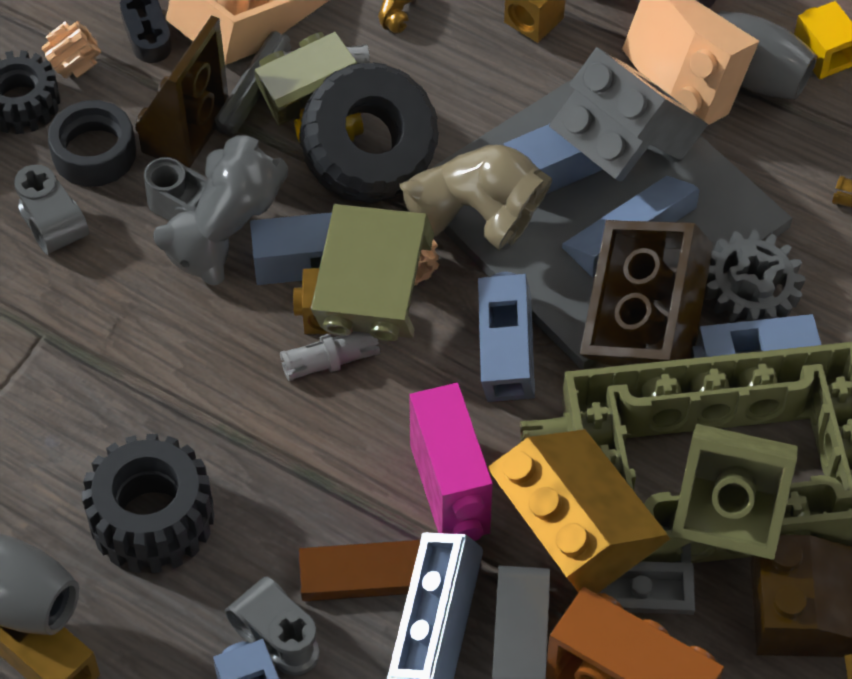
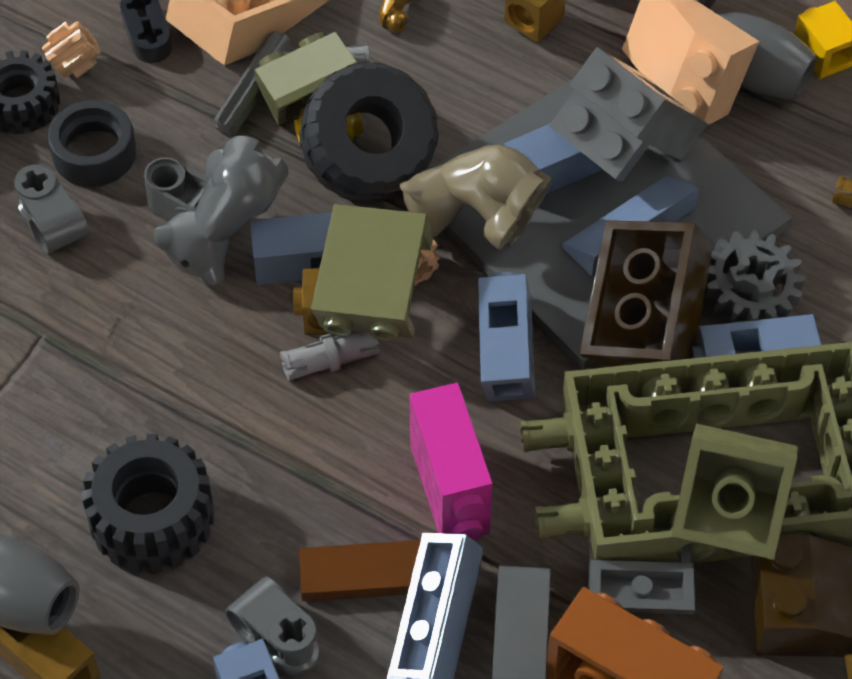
(187, 101): dark brown slope -> none
(578, 507): pearl gold slope -> none

